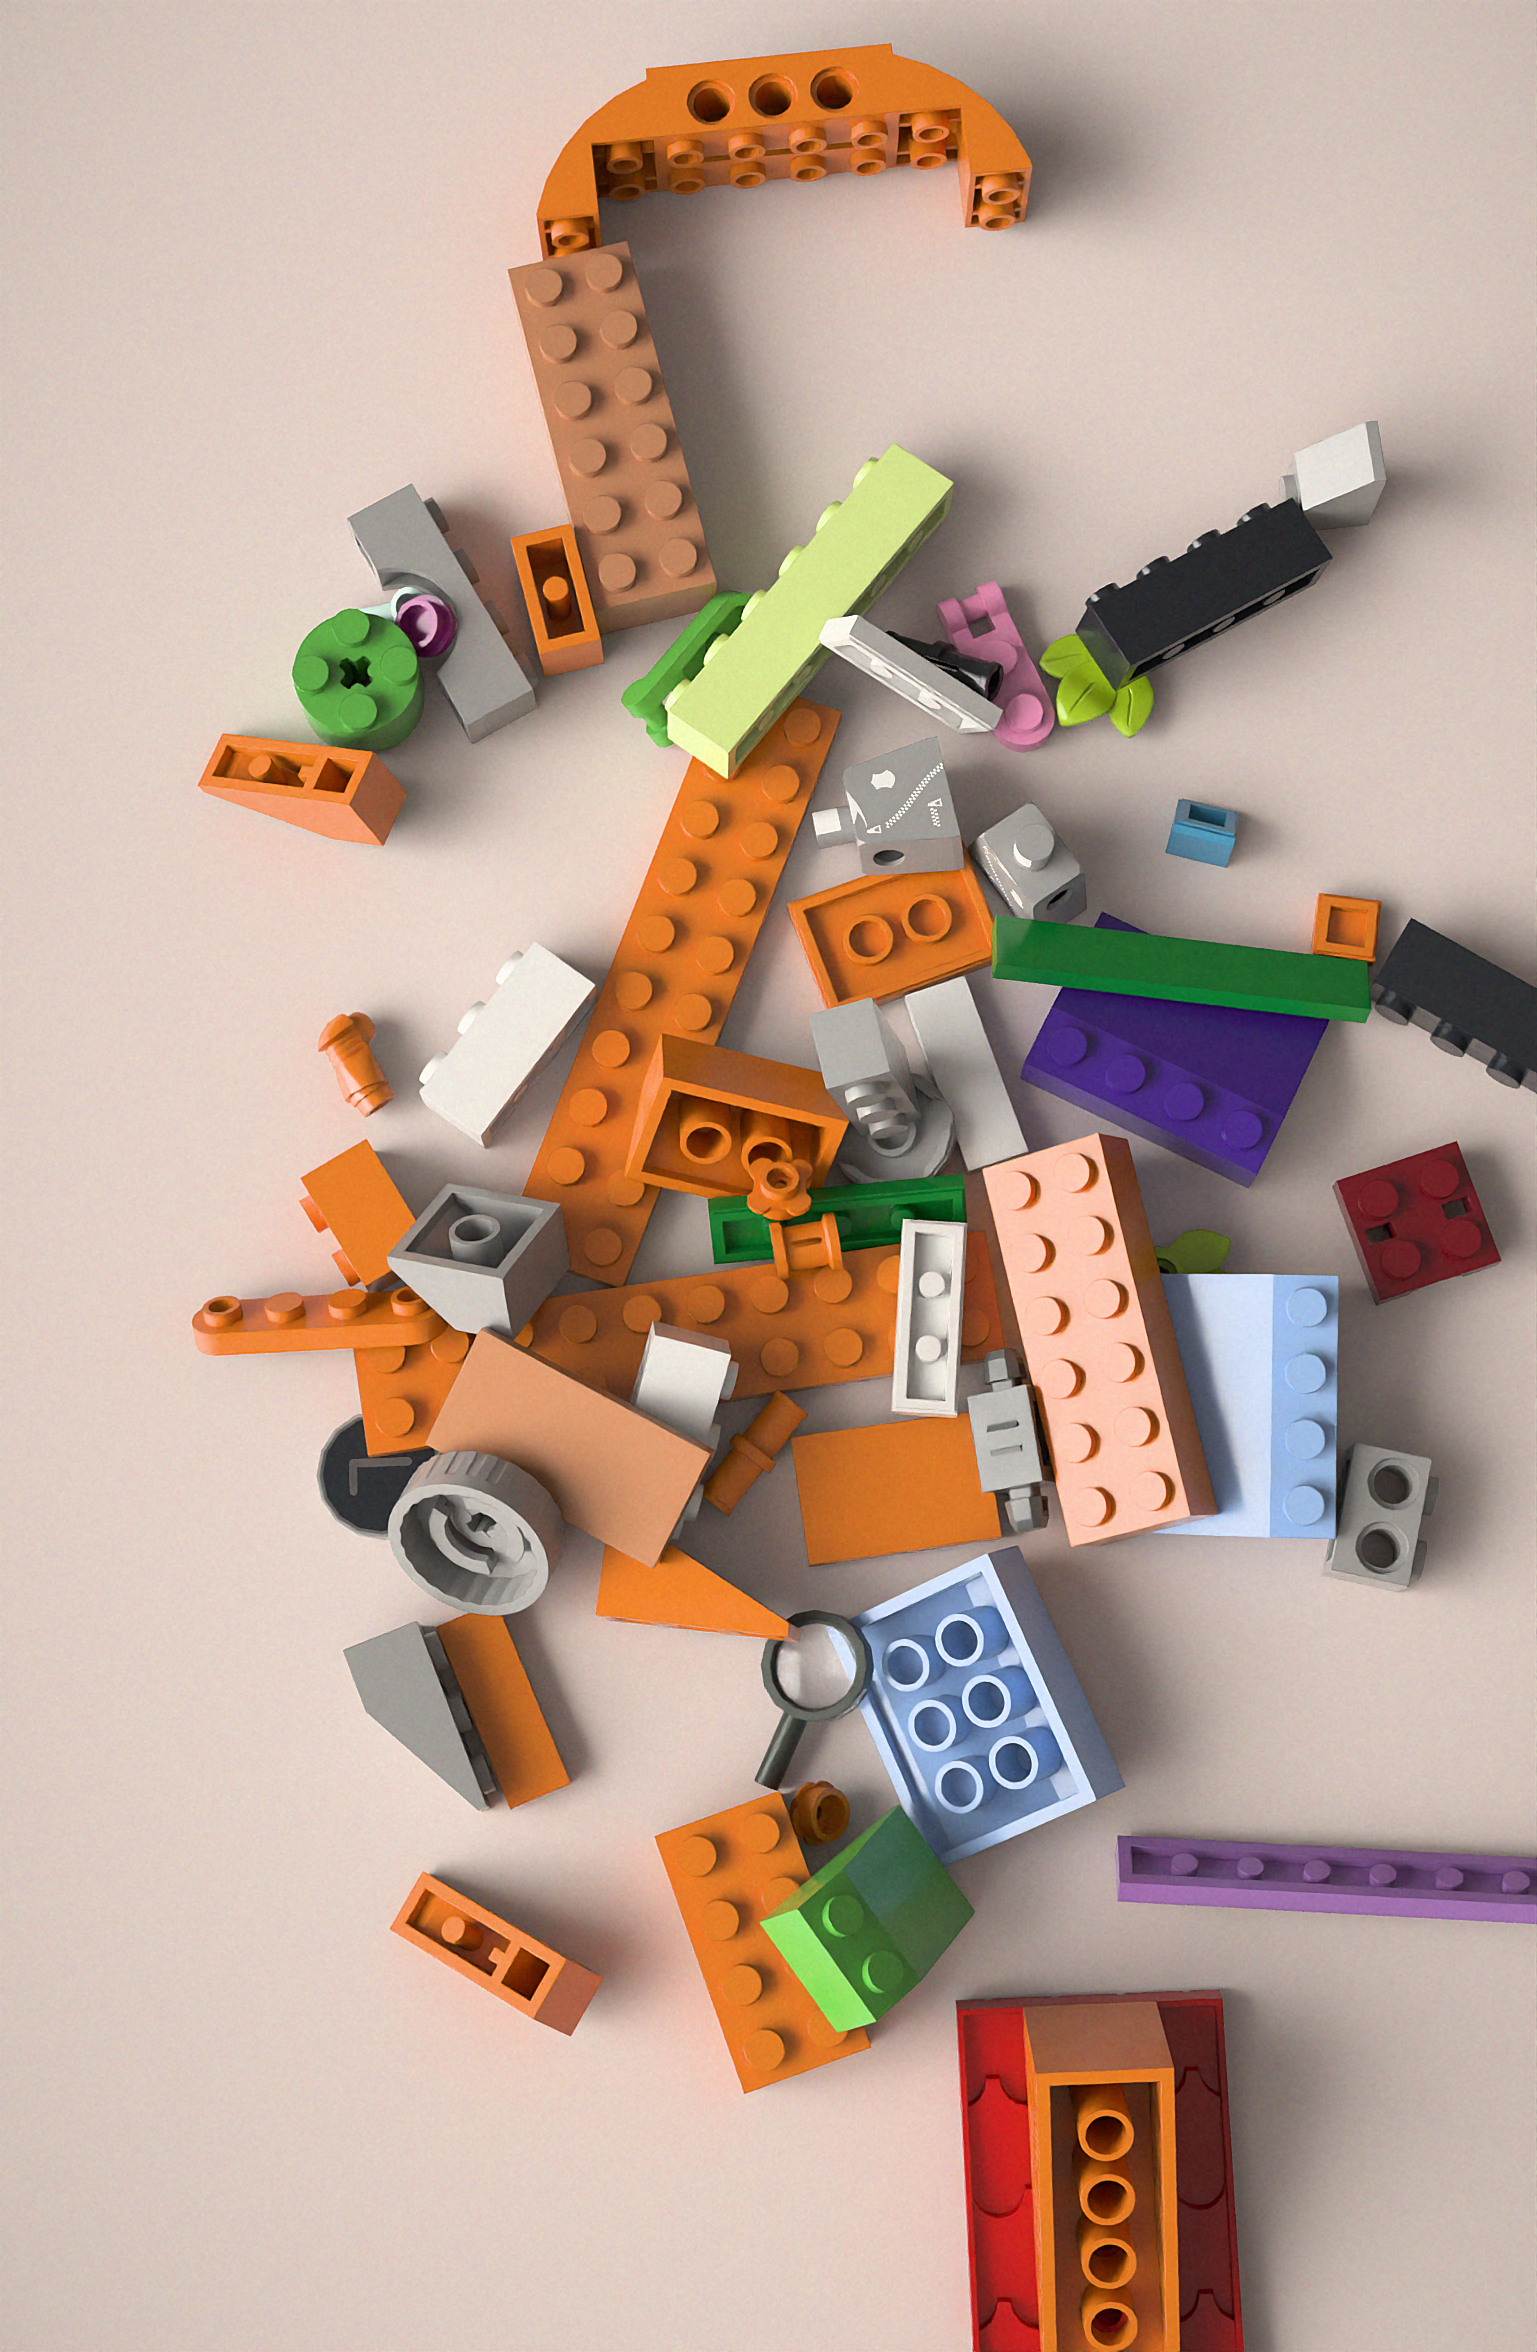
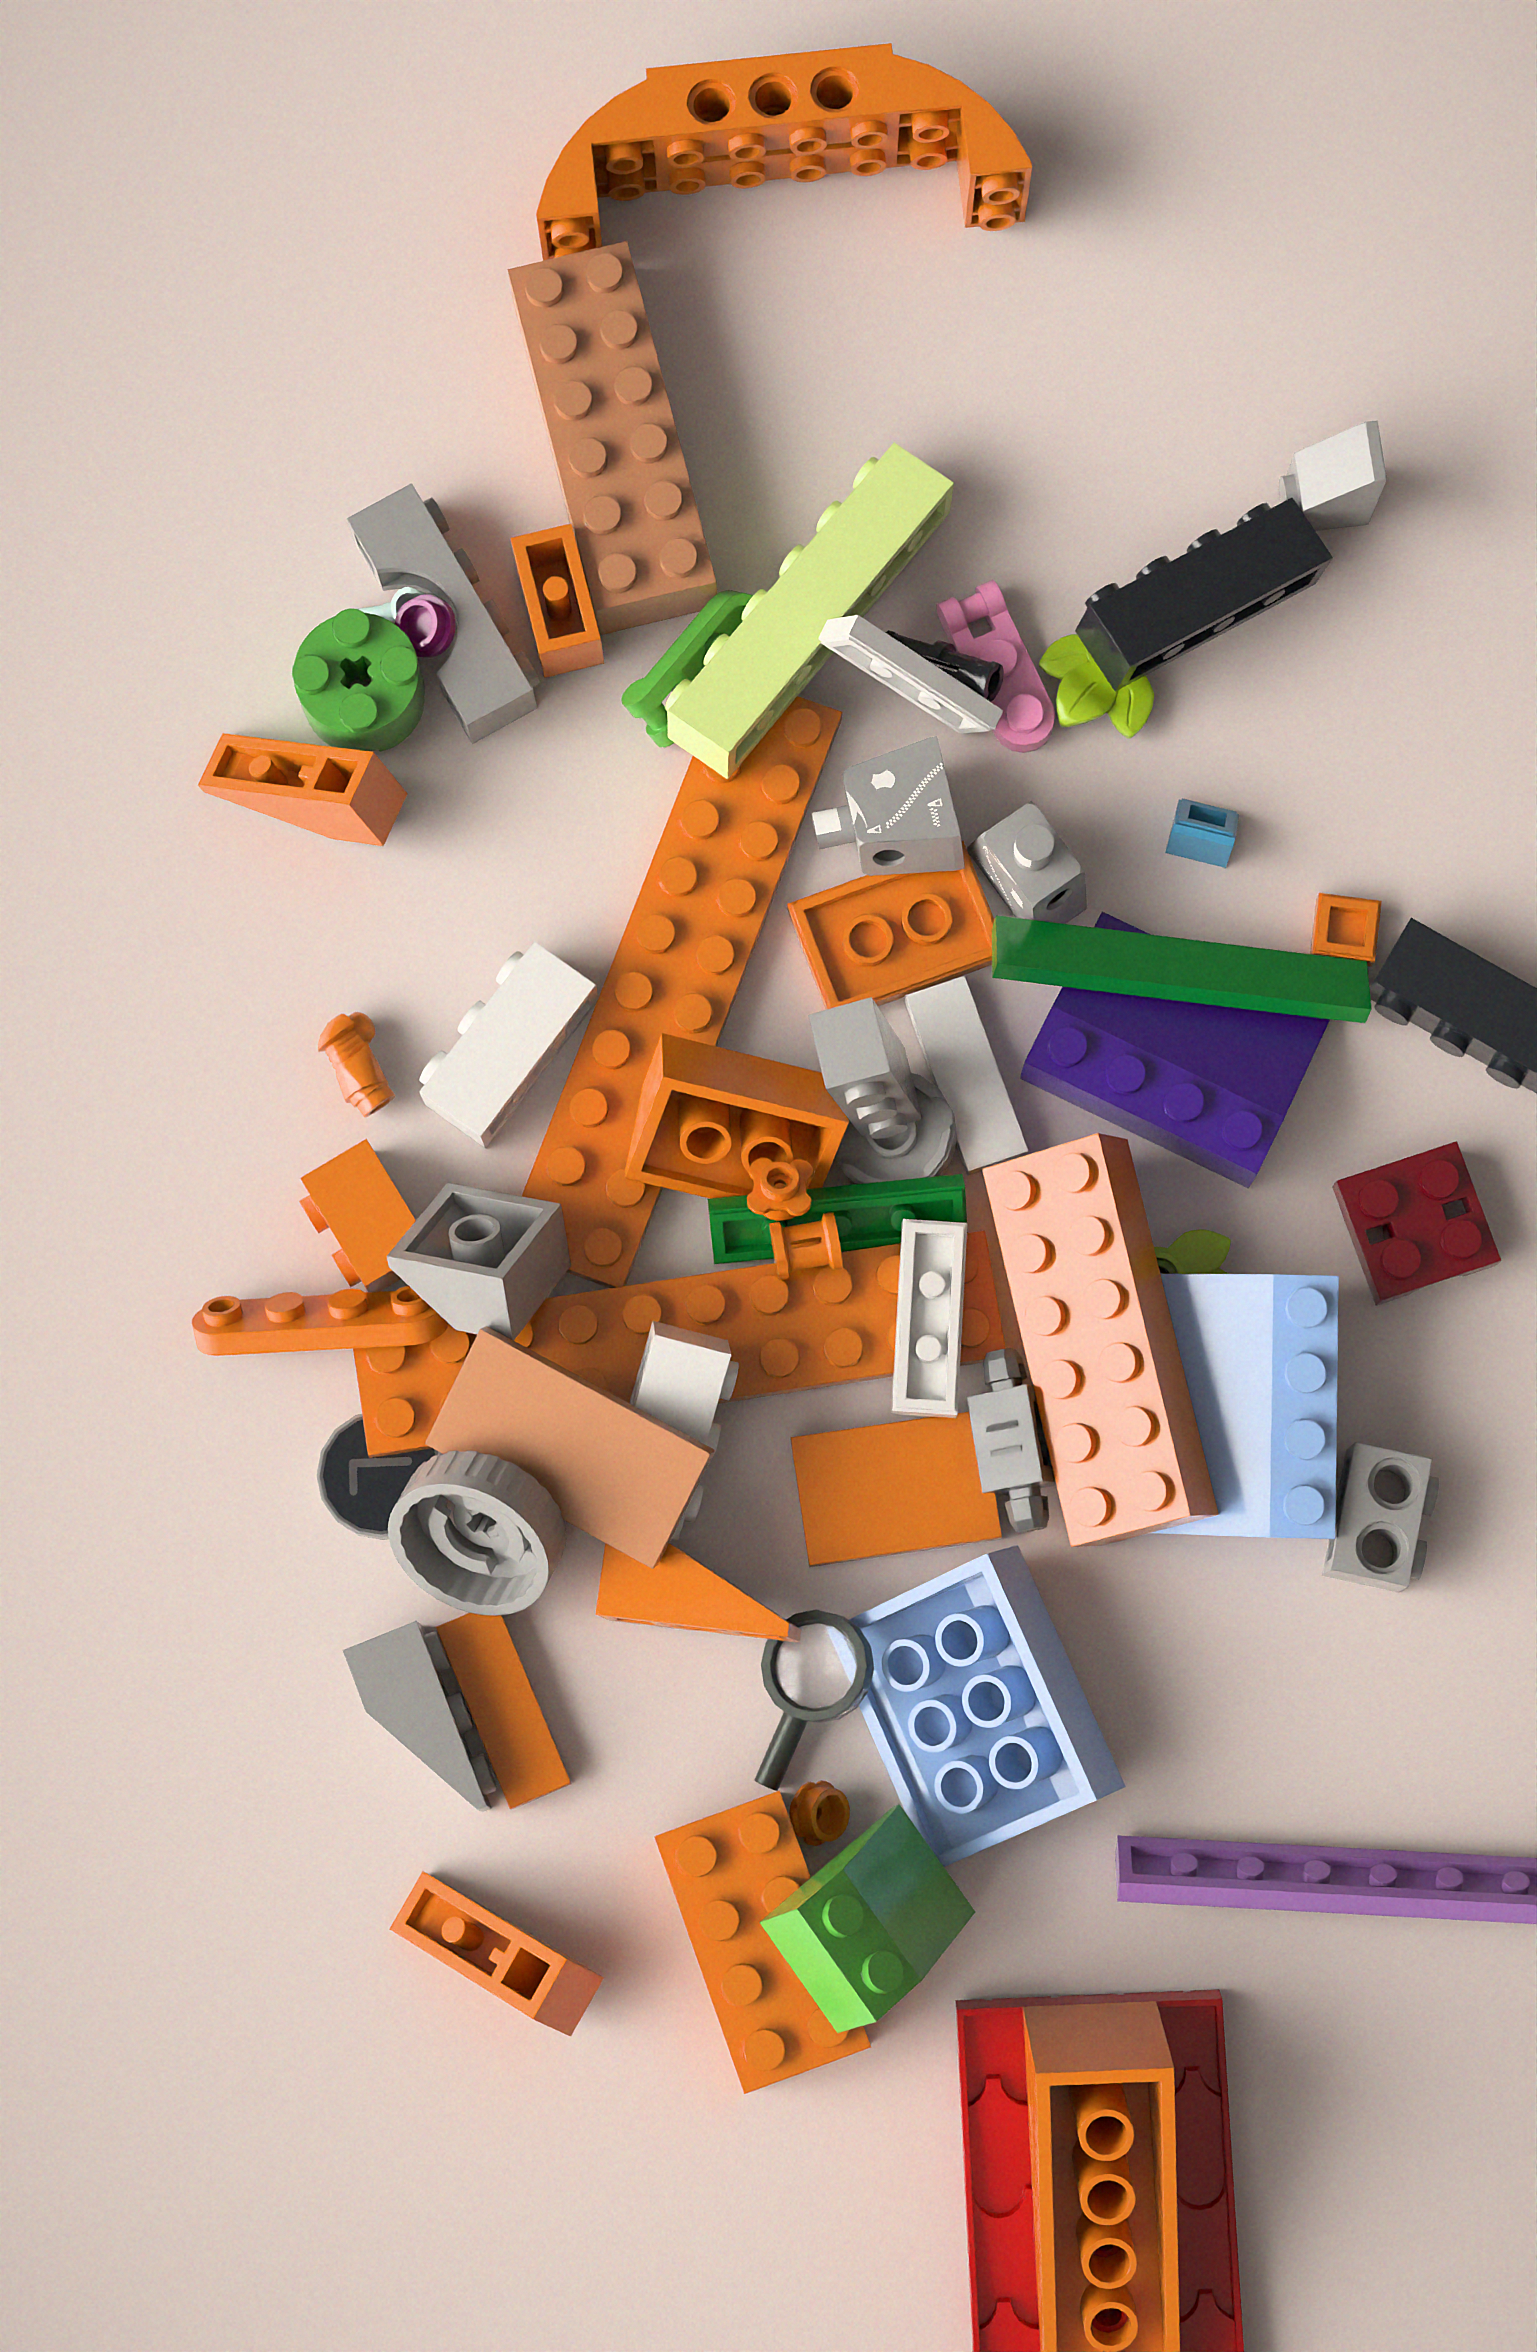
(753, 1452): orange pin -> none

